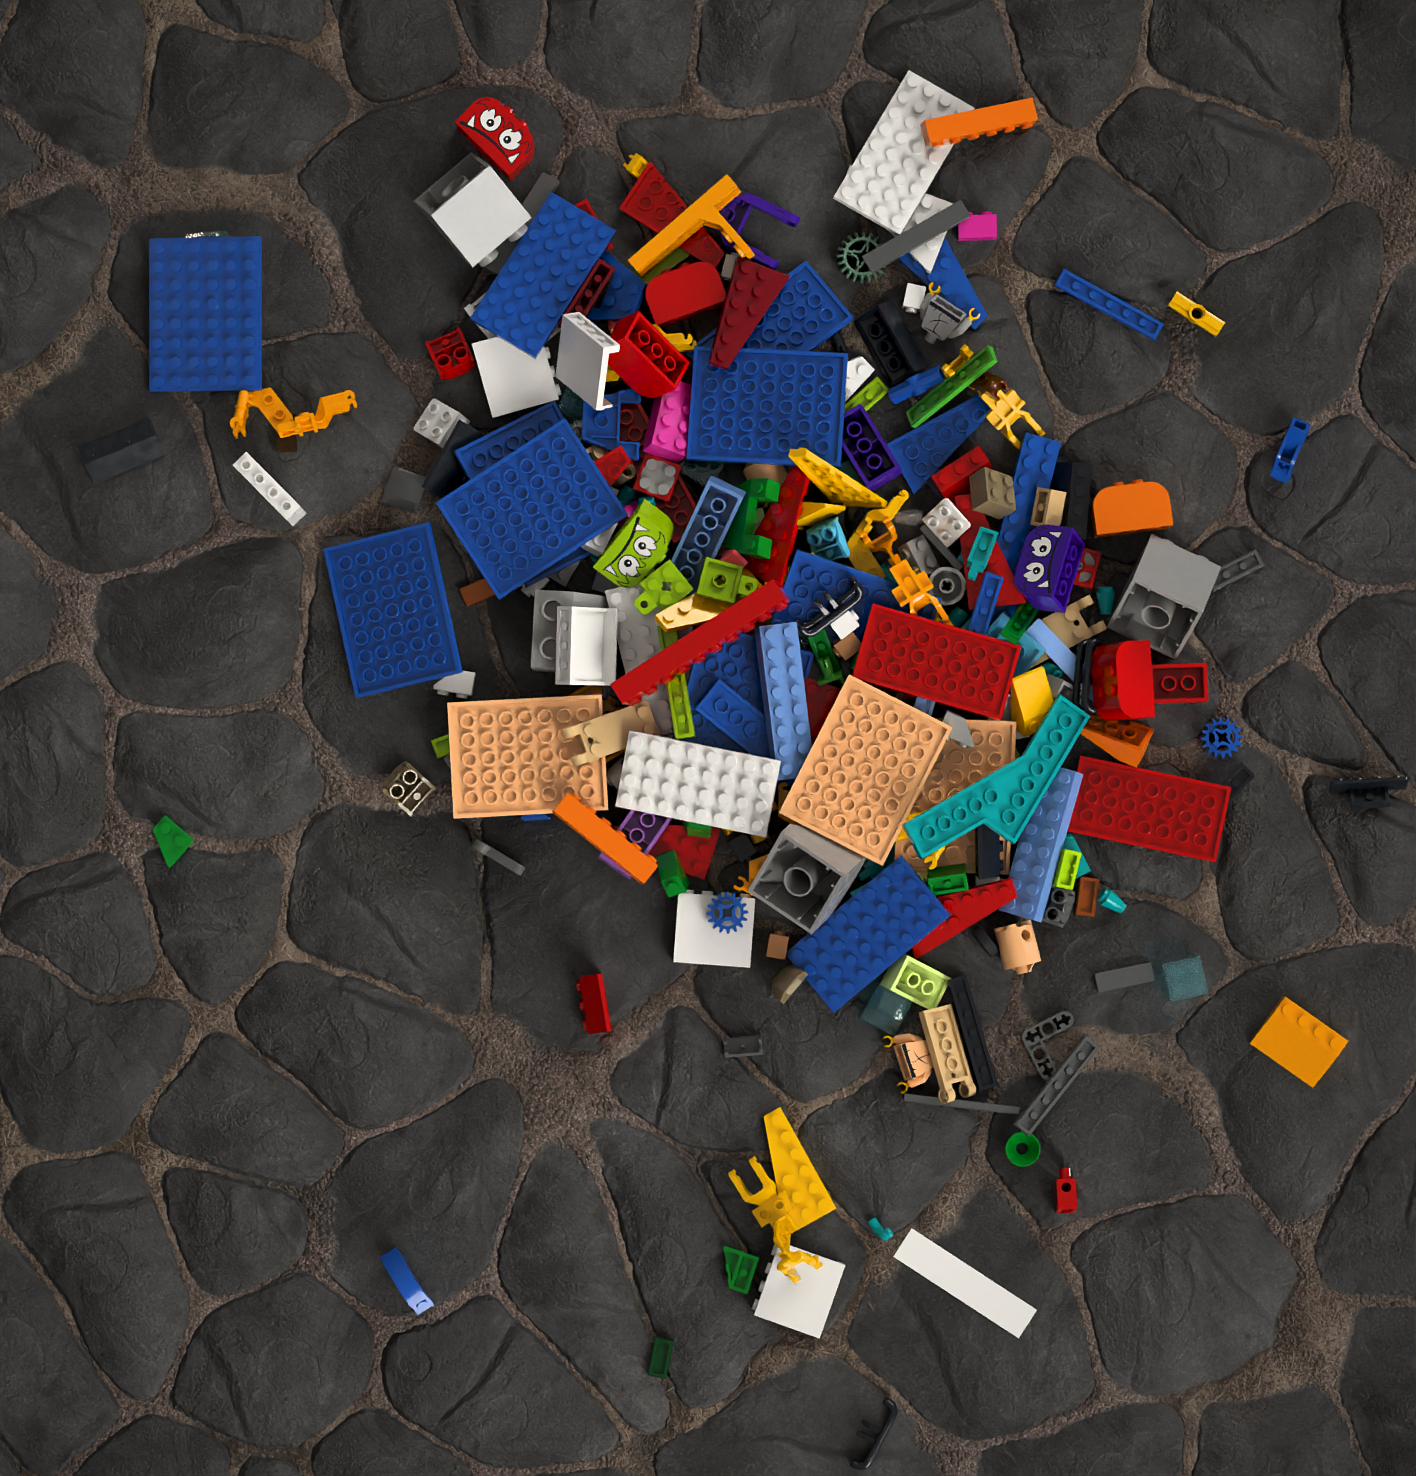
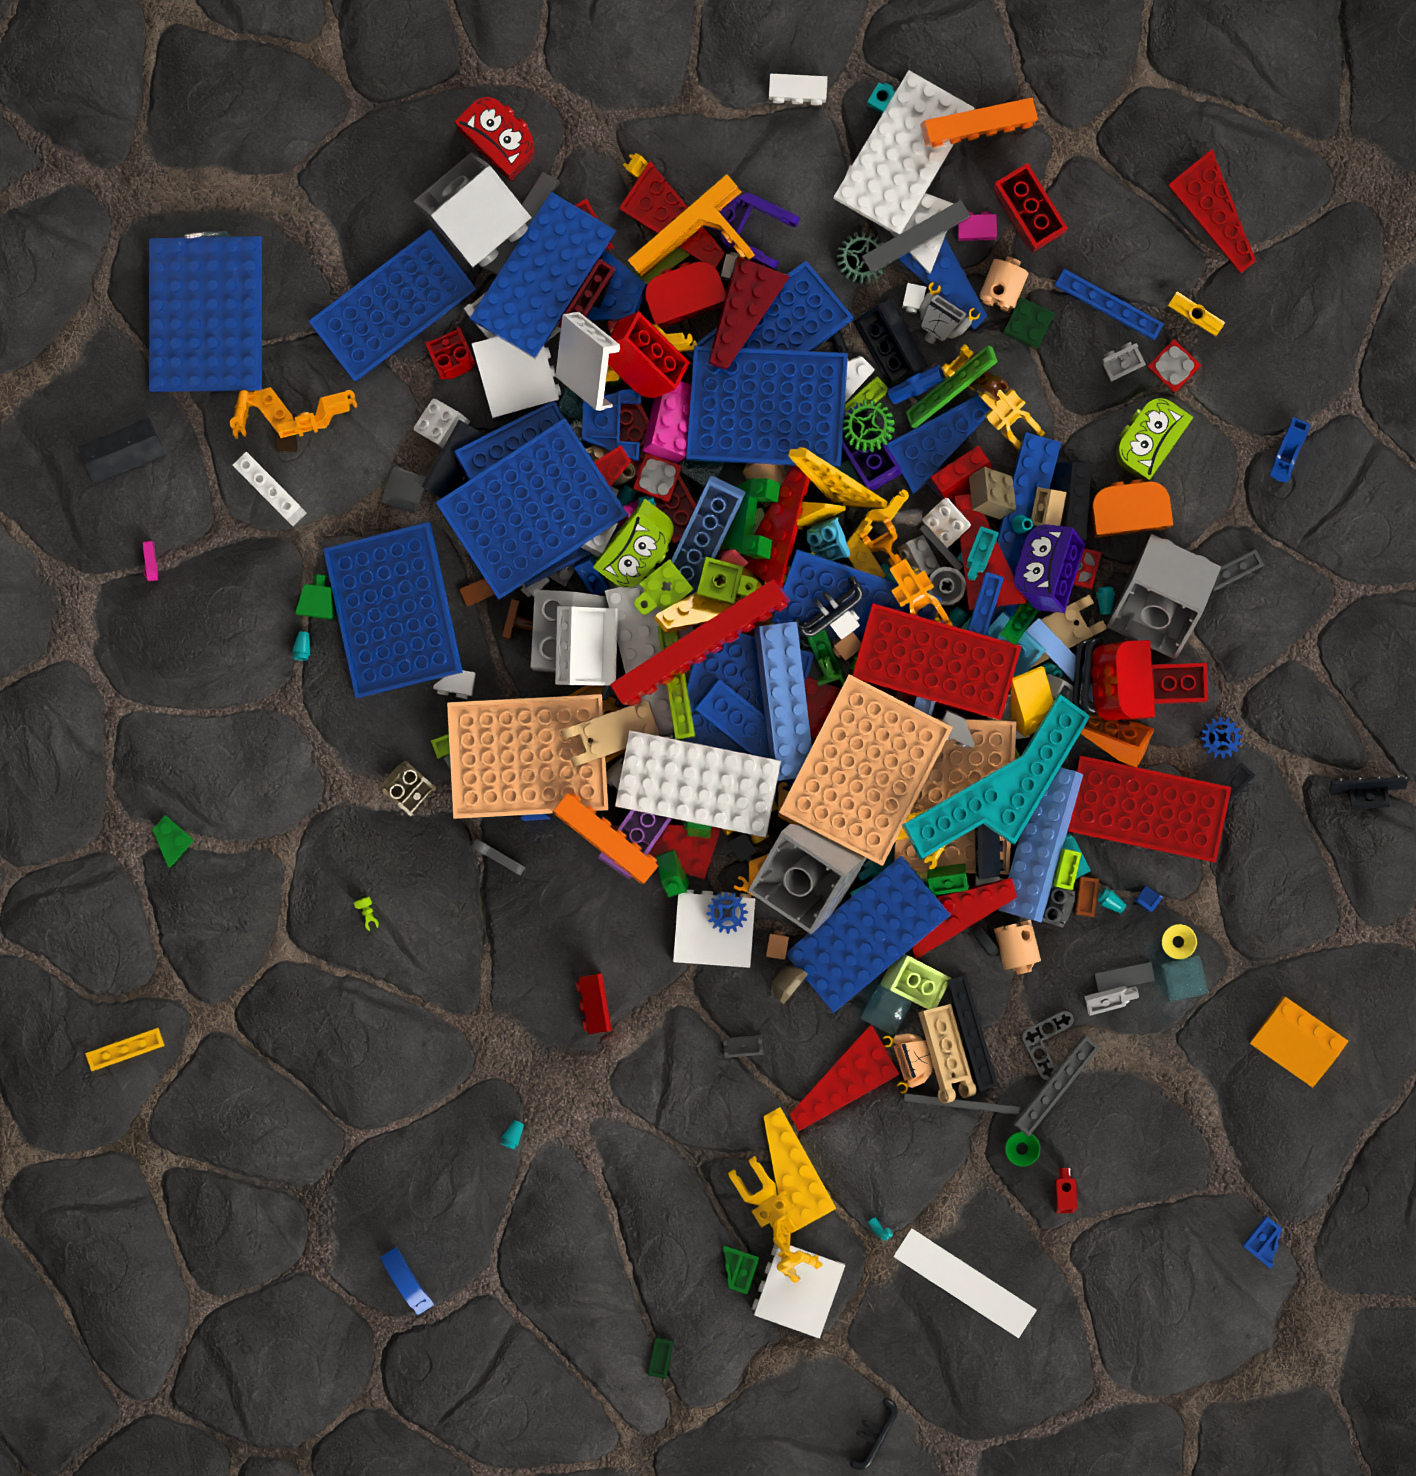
(125, 1049): none -> yellow tile
(150, 561): none -> dark pink piece
(301, 647): none -> teal cone
(316, 600): none -> green torso
(367, 911): none -> lime piece
(392, 305): none -> blue plate
(512, 1135): none -> teal cone
(514, 620): none -> reddish brown tile
(591, 577): none -> blue slope
(798, 89): none -> white brick
(853, 1075): none -> red wing
(872, 418): none -> bright green gear
(876, 104): none -> teal brick
(1004, 277): none -> light nougat cylinder
(1018, 524): none -> teal cone
(1028, 323): none -> dark green brick
(1029, 208): none -> red brick
(1110, 999): none -> light grey hinge
(1122, 362): none -> light grey bracket
(1148, 899): none -> blue panel
(1151, 437): none -> lime brick
(1174, 366): none -> light grey piece
(1188, 936): none -> light yellow piece
(1210, 203): none -> red wing
(1264, 1241): none -> blue wing

